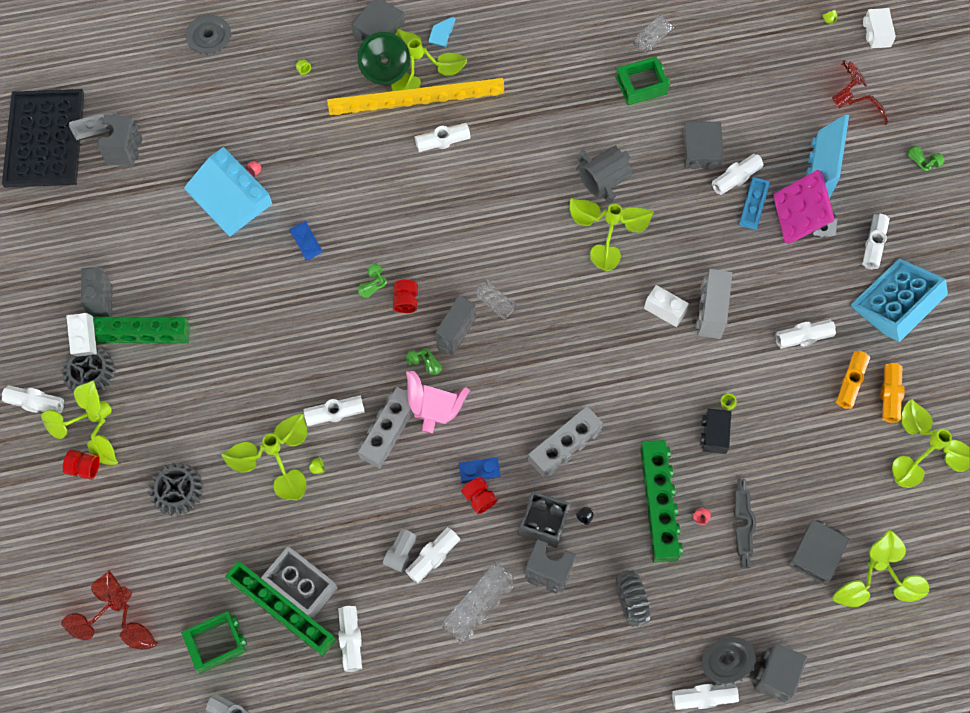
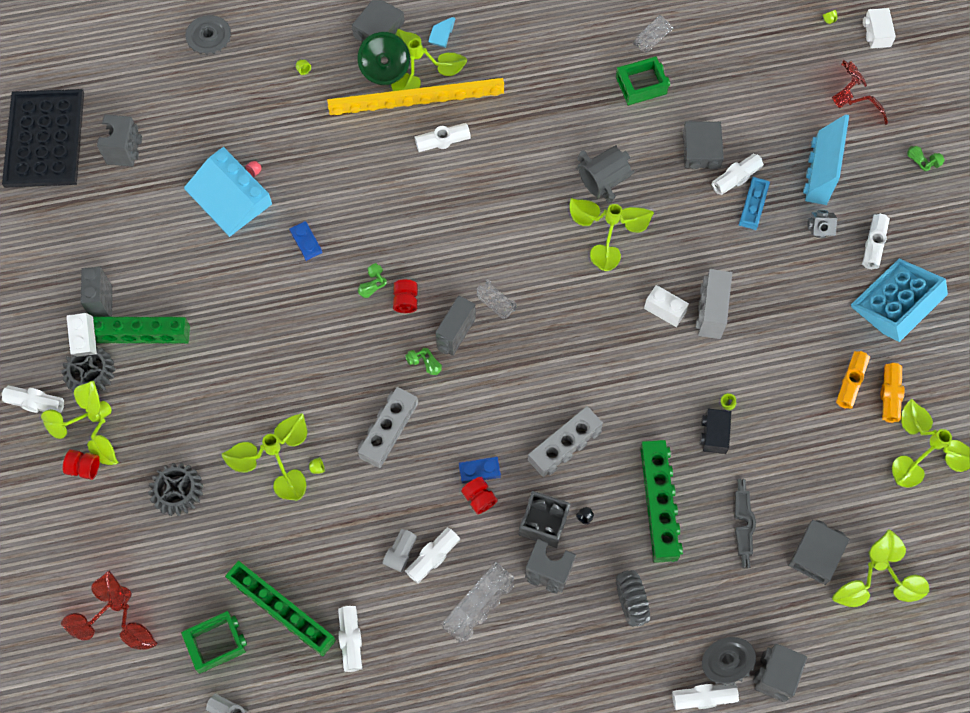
(89, 126): light grey hinge -> none
(300, 582): light grey brick -> none
(322, 414): white piece -> none
(433, 404): bright pink torso -> none
(700, 520): coral hinge -> none
(803, 207): dark pink plate -> none
(805, 333): white piece -> none

